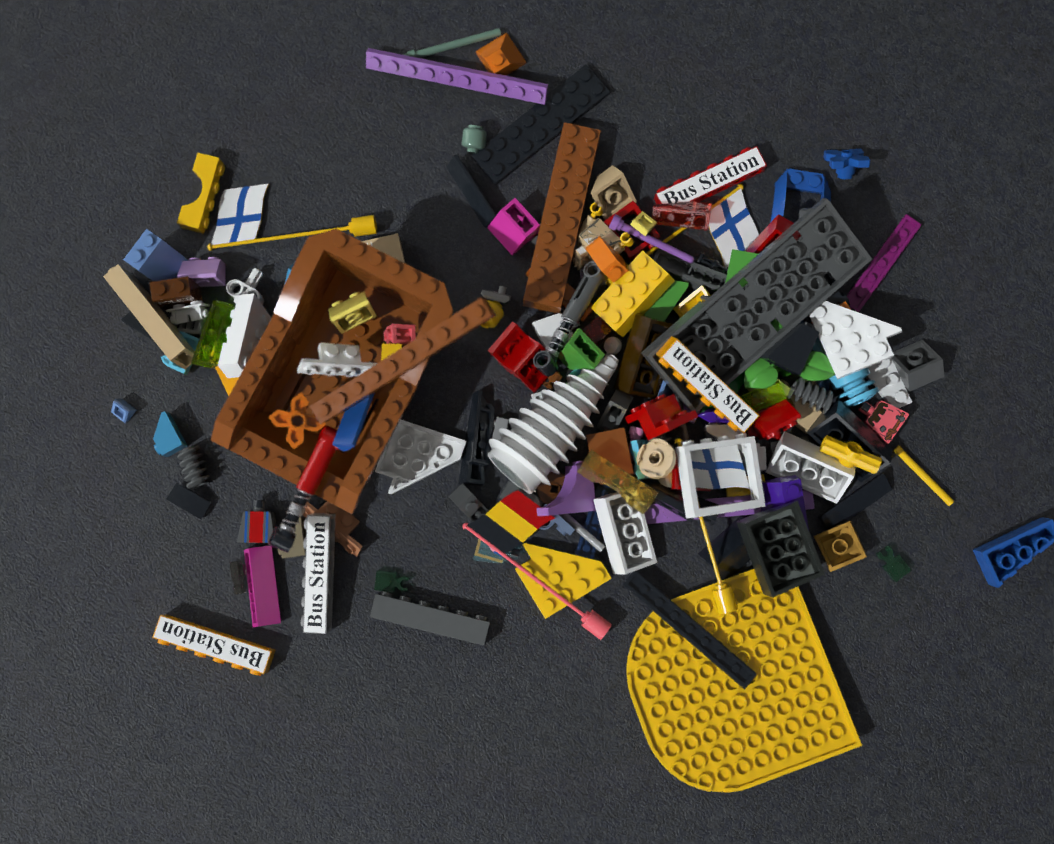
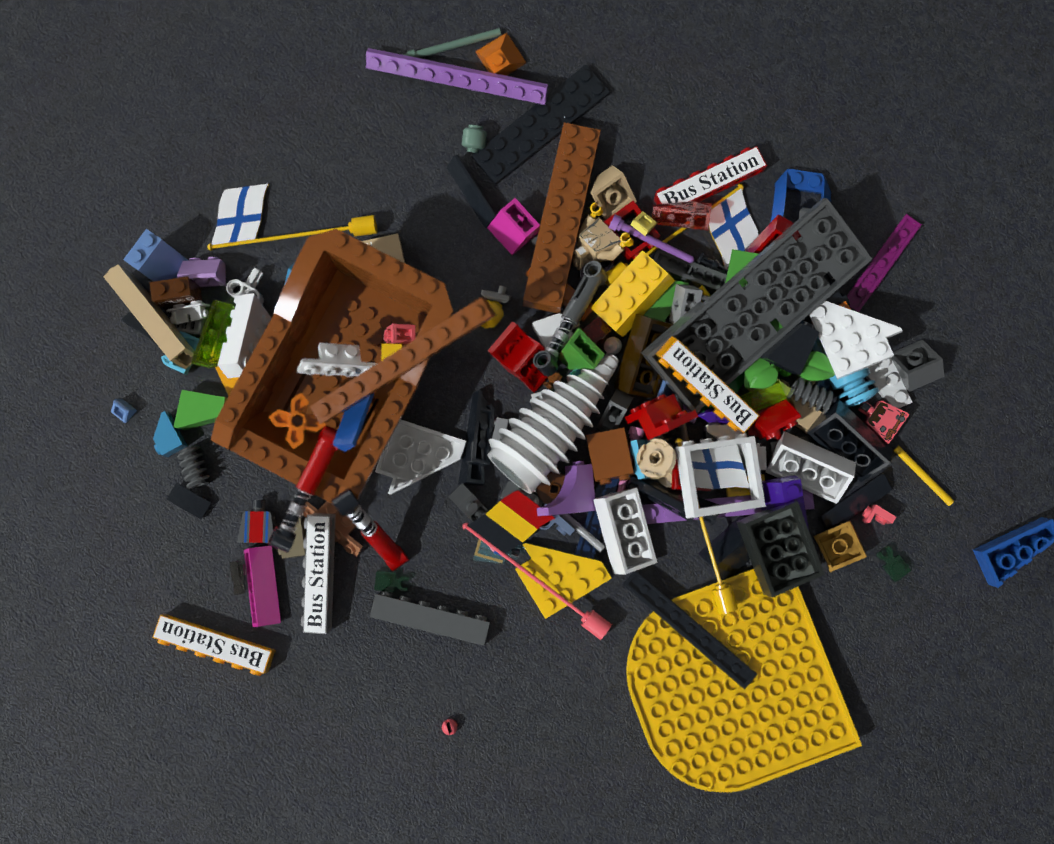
(195, 215): yellow arch -> none
(197, 409): none -> bright green slope
(348, 505): none -> piece
(351, 312): light yellow slope -> none
(454, 726): none -> coral hinge
(607, 259): orange slope -> none
(631, 489): clear yellow arch -> none
(684, 299): none -> light grey brick
(846, 161): blue plant -> none
(850, 454): yellow piece -> none
(881, 515): none -> coral bracket

